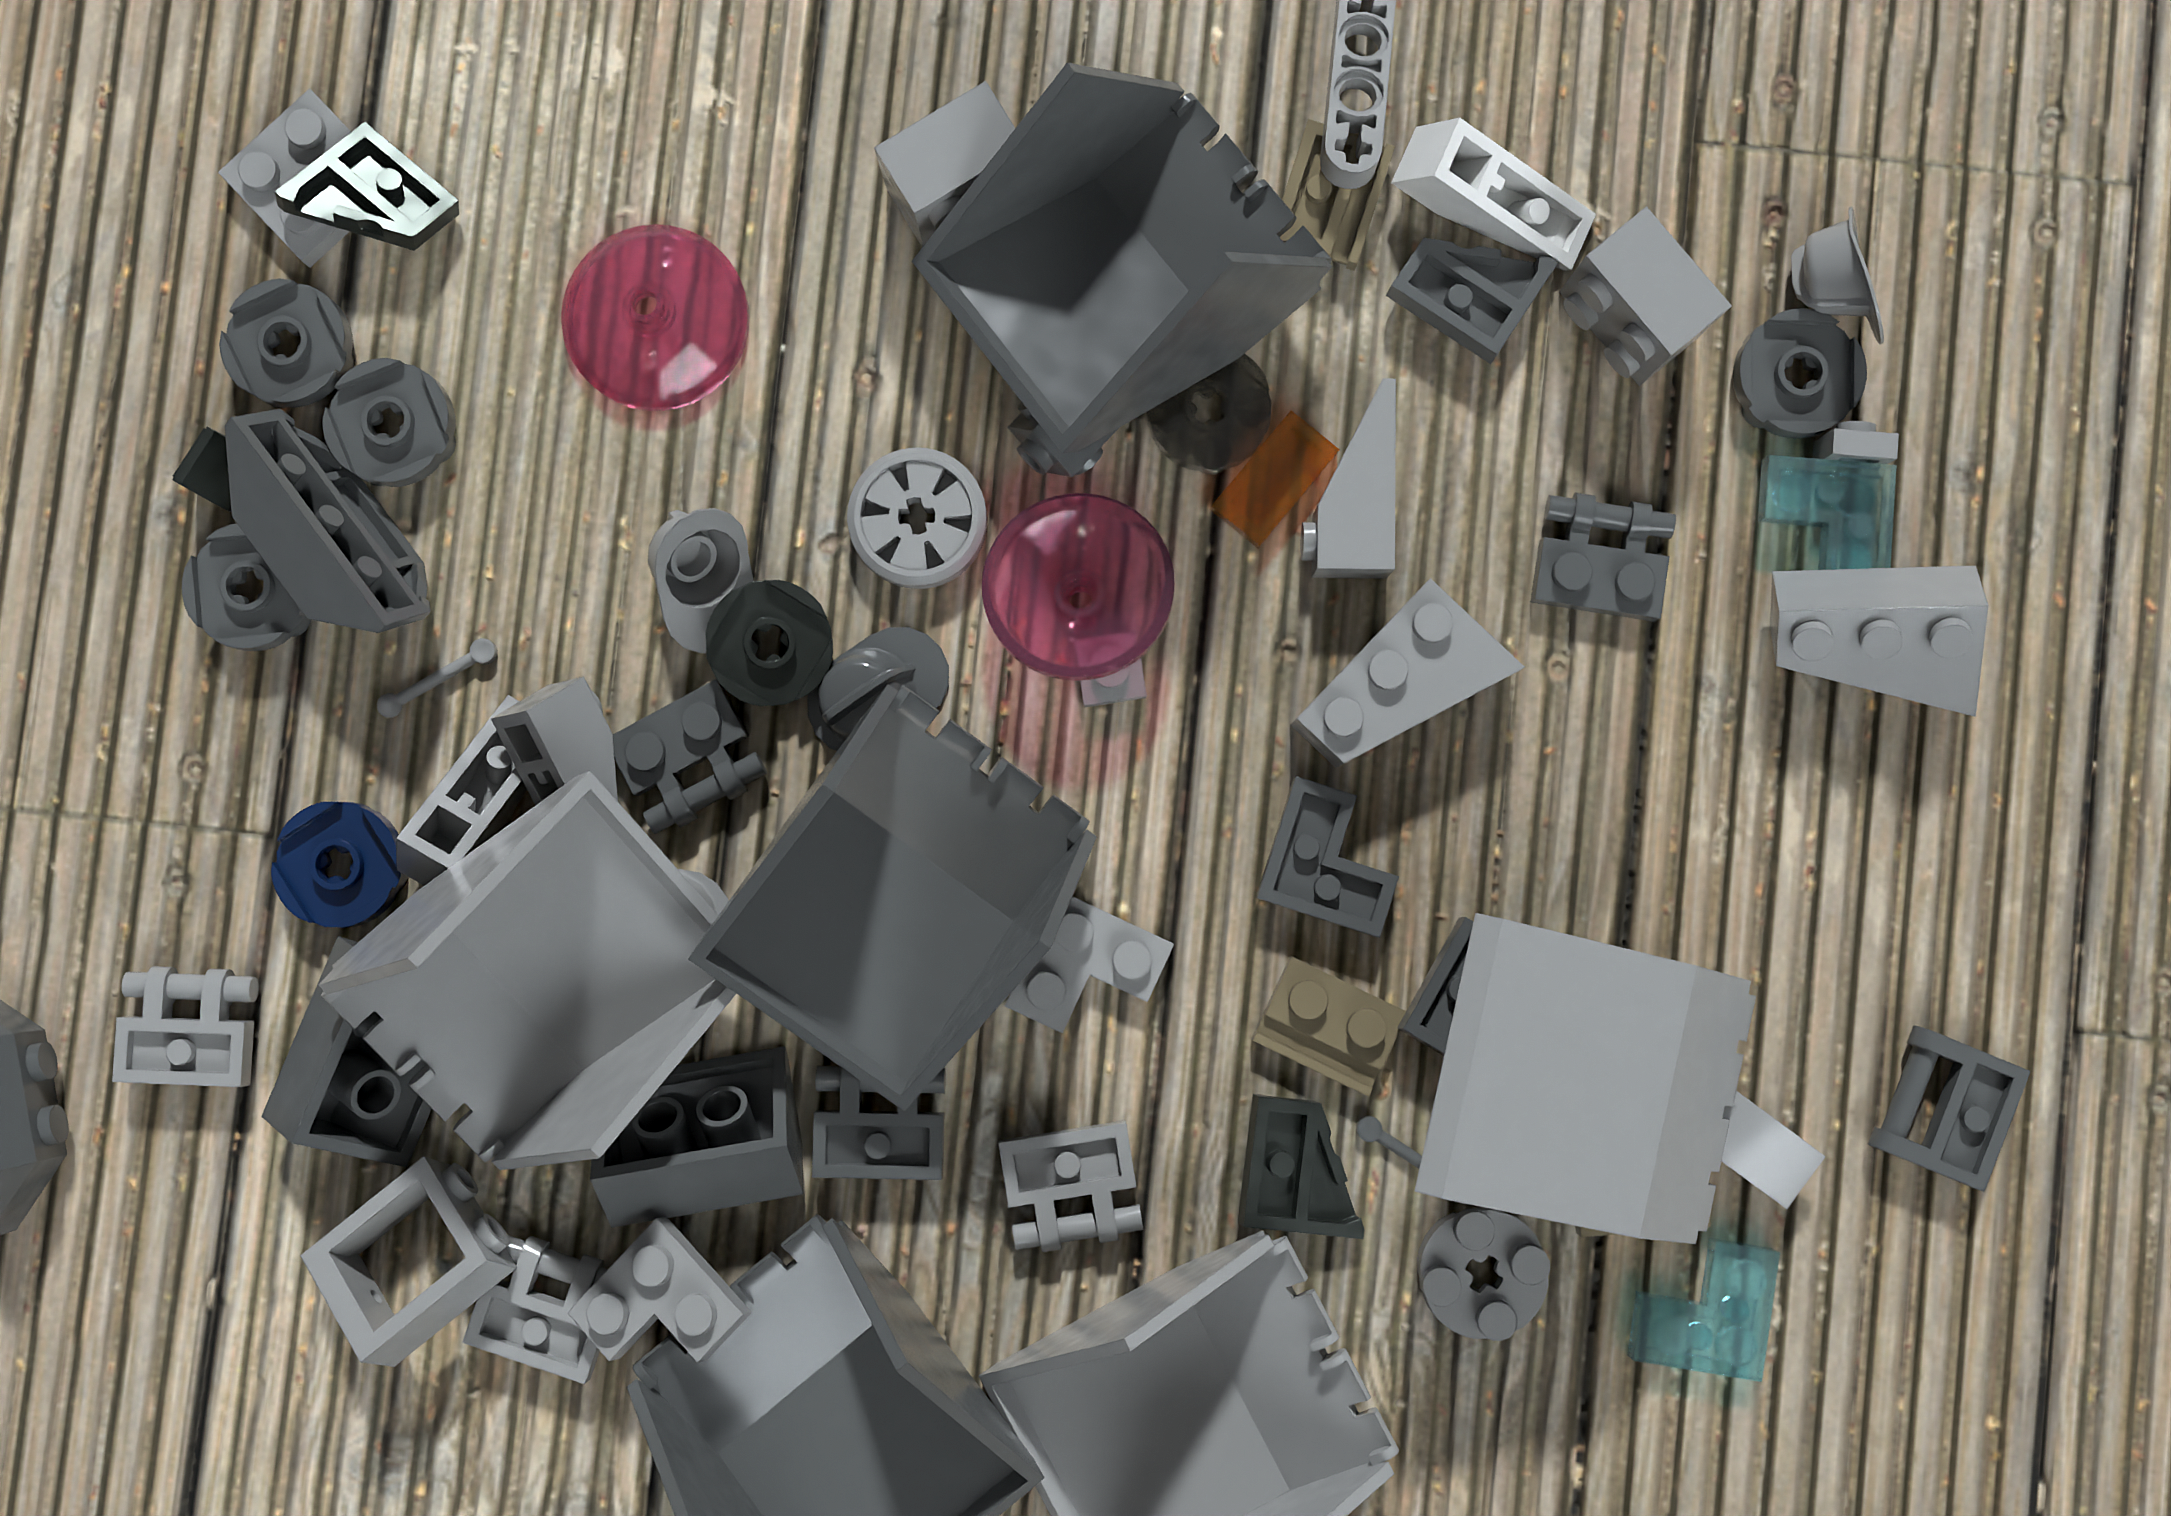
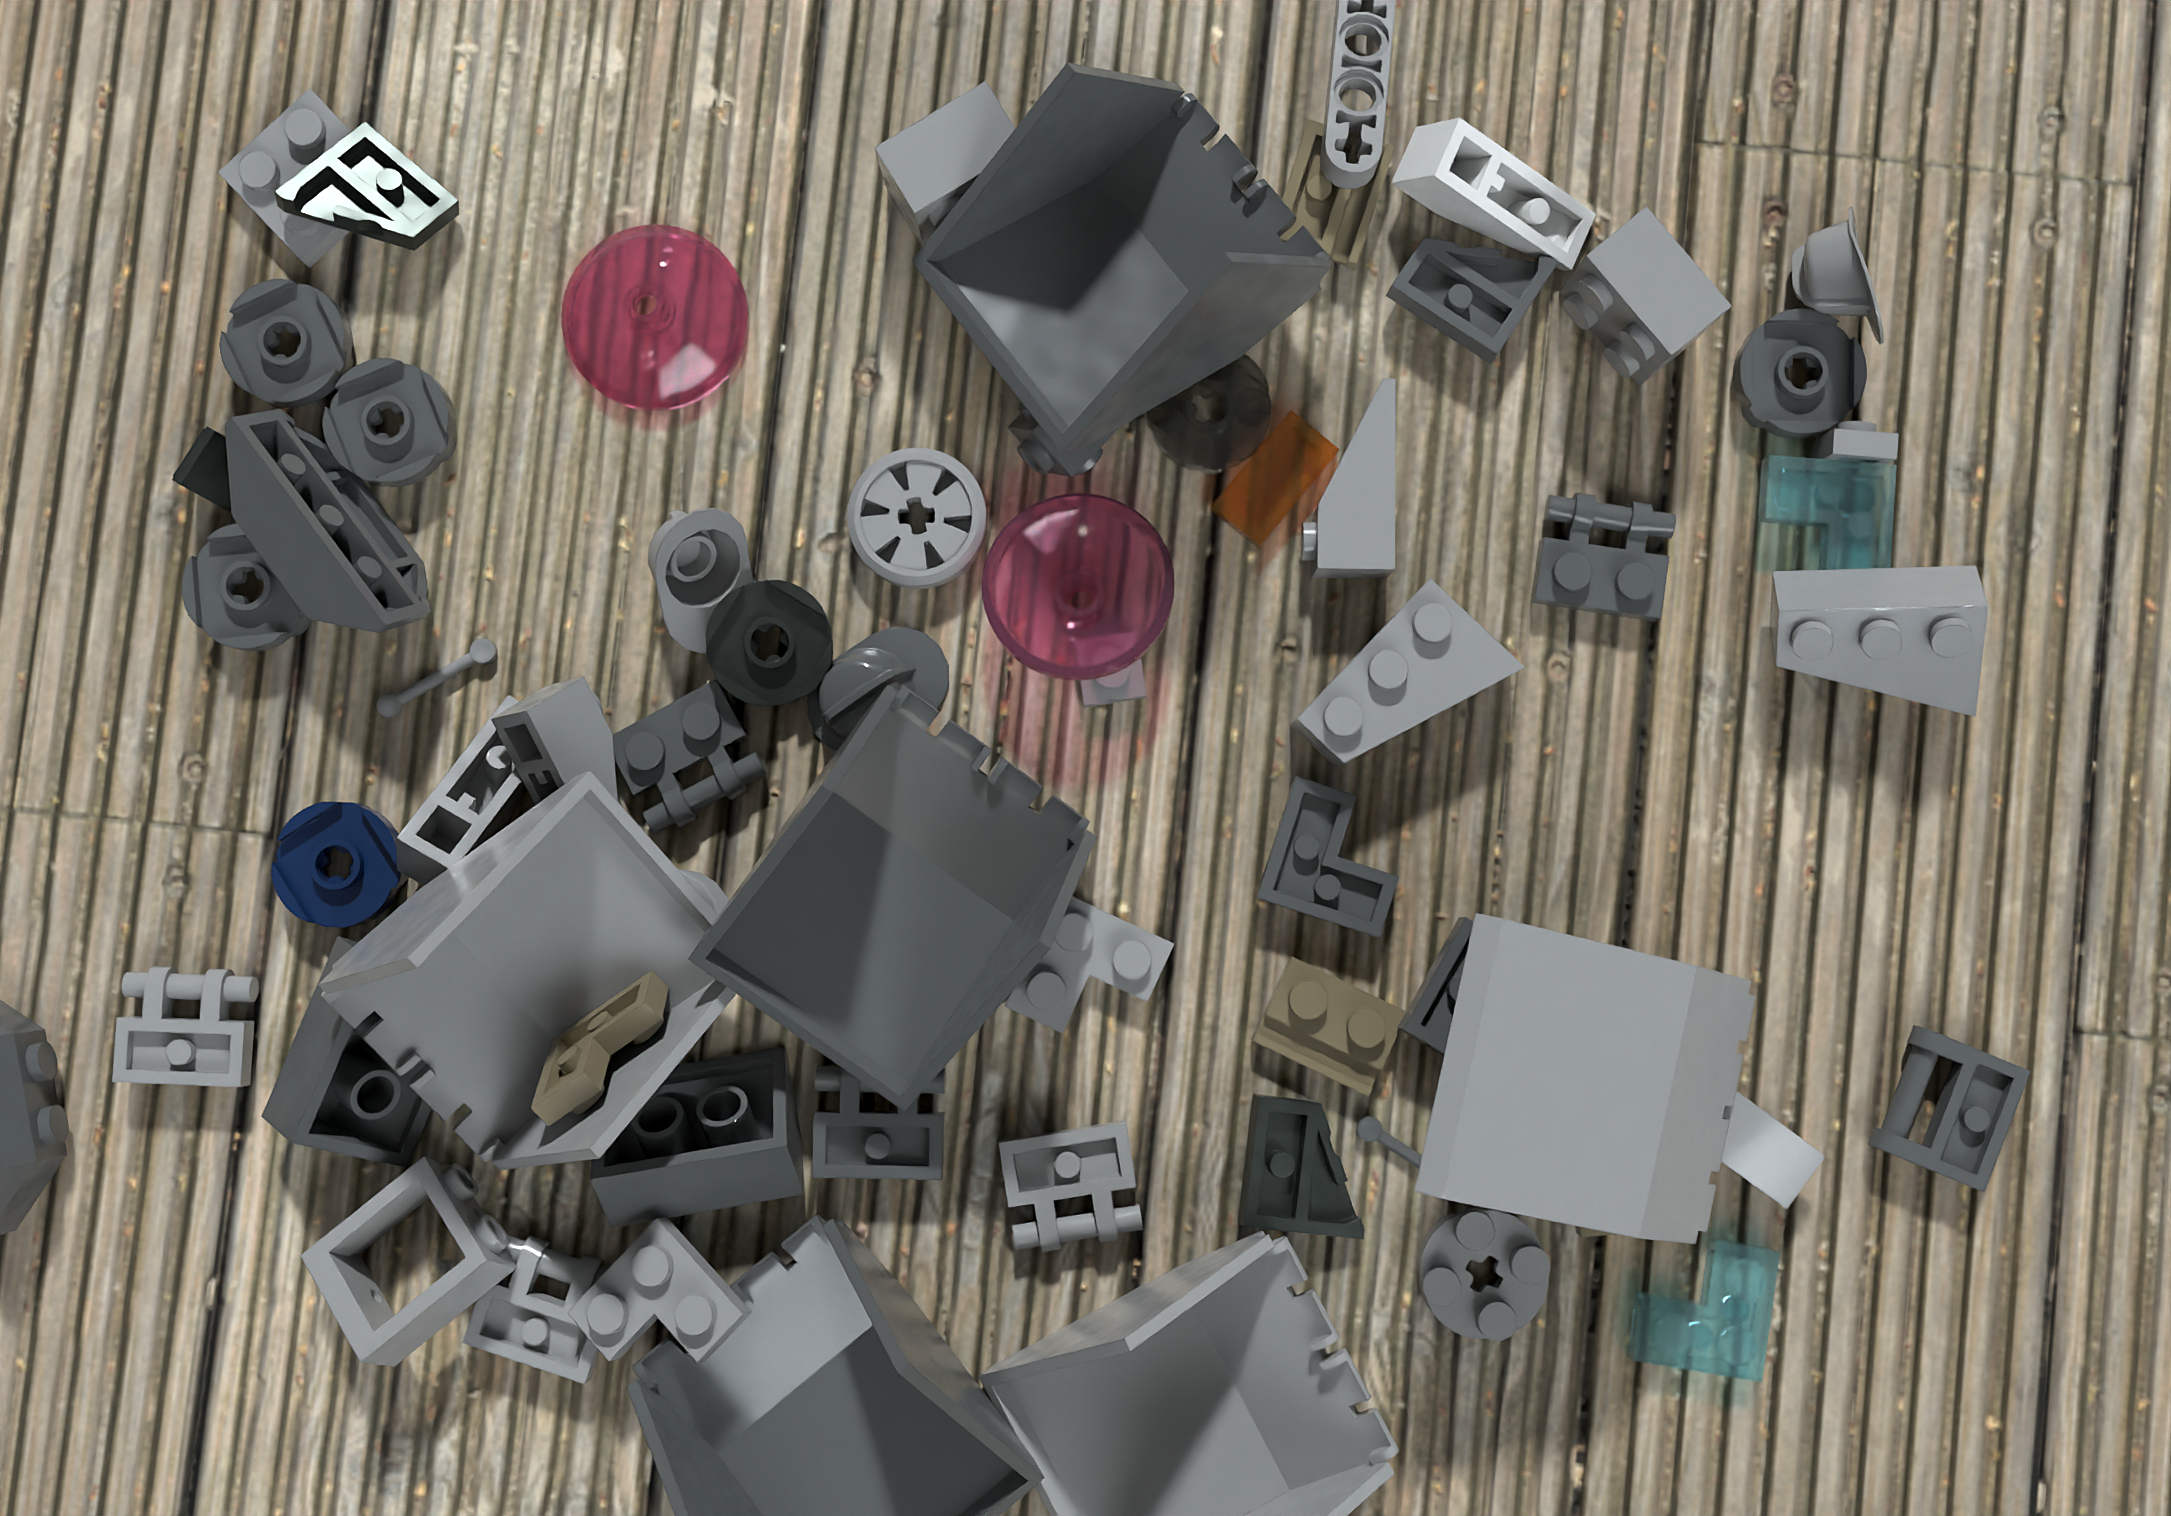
(581, 1053): none -> dark tan plate

